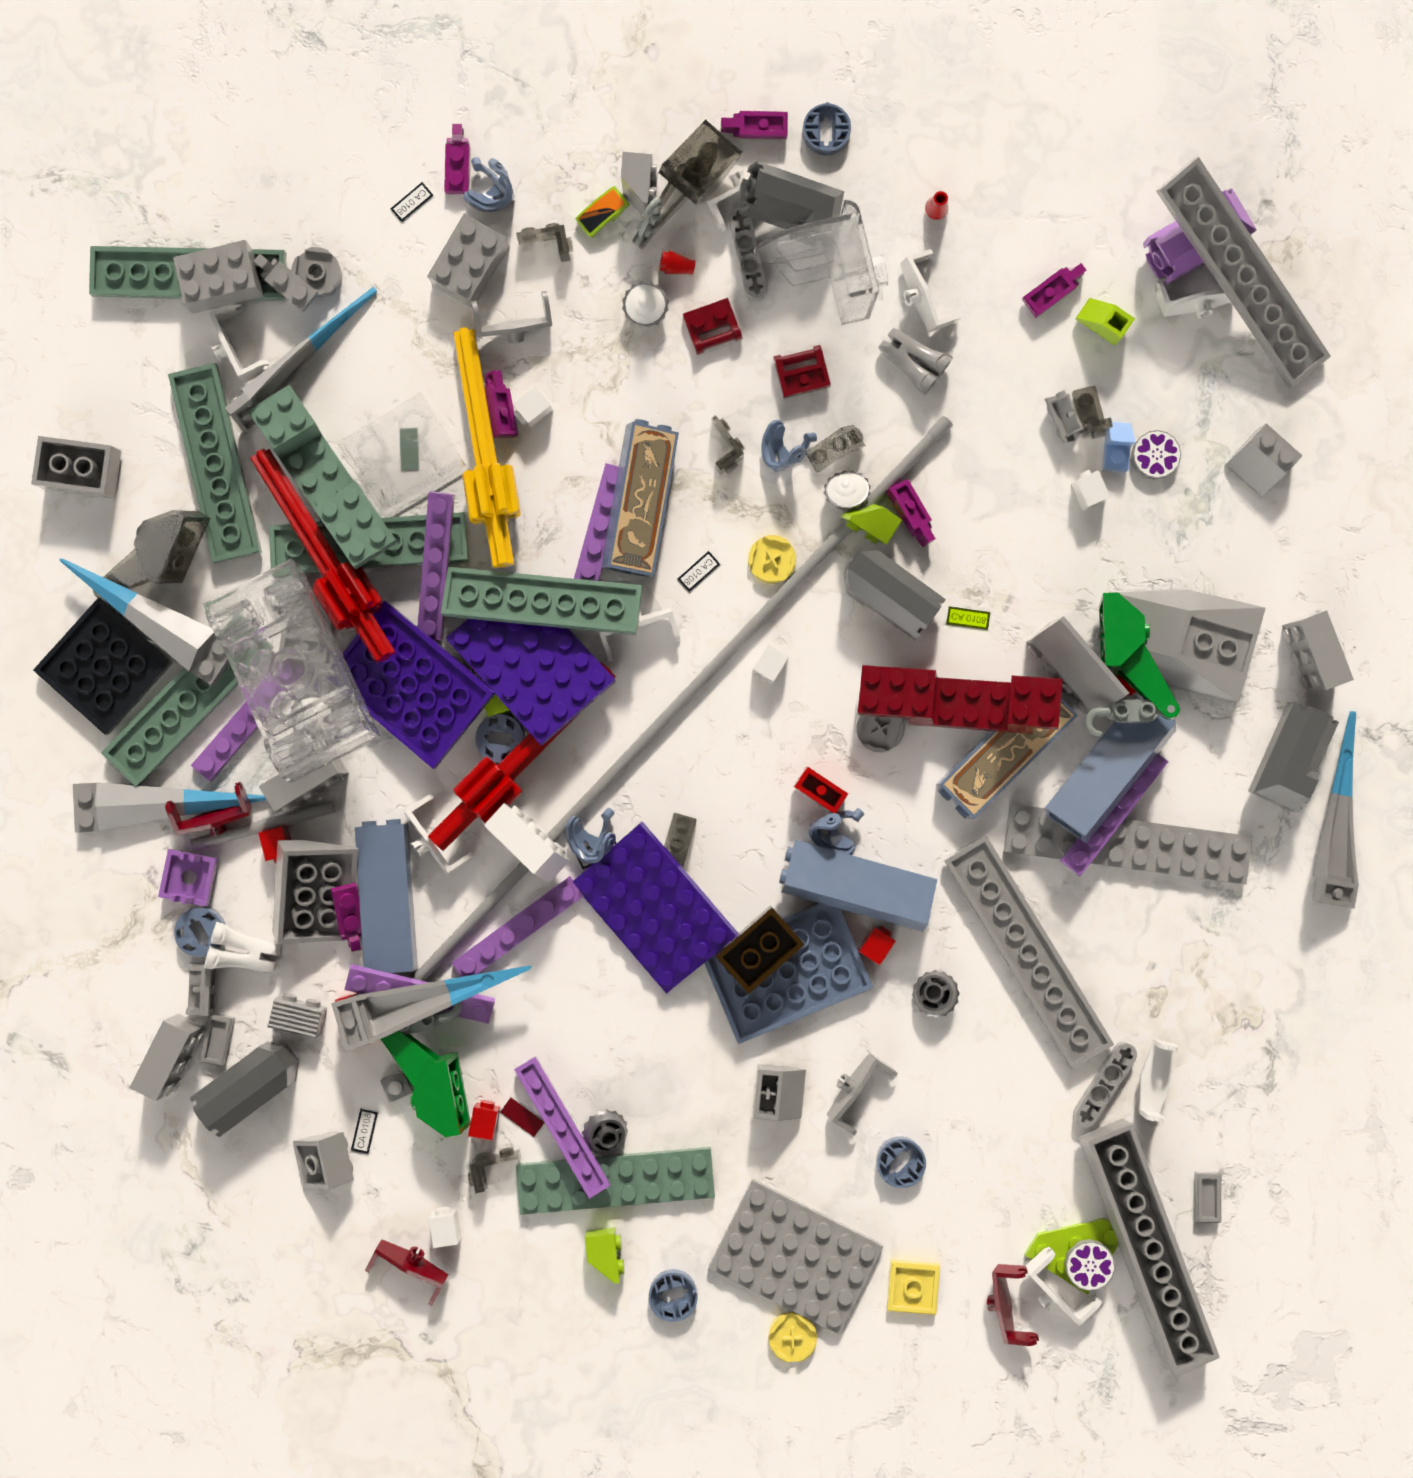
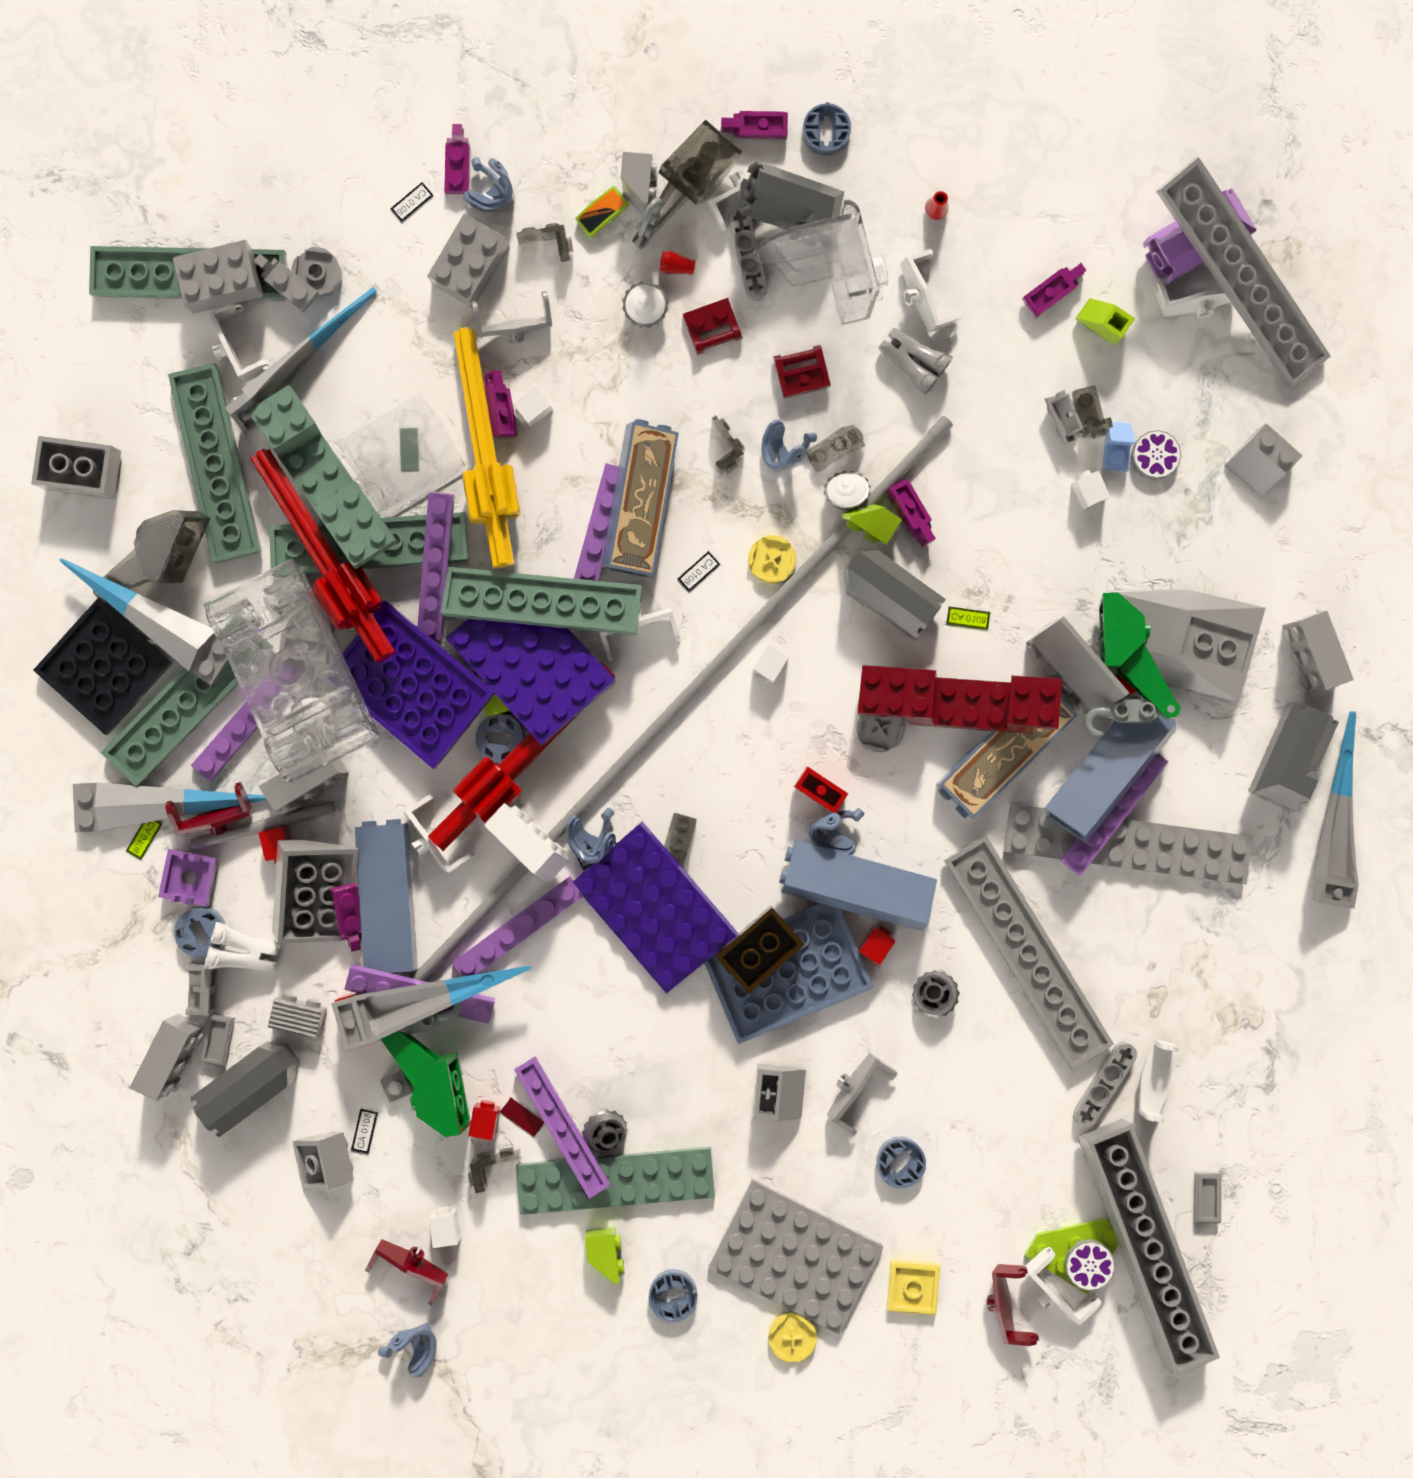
(143, 838): none -> clear neon green sticker
(422, 1353): none -> sand blue helmet

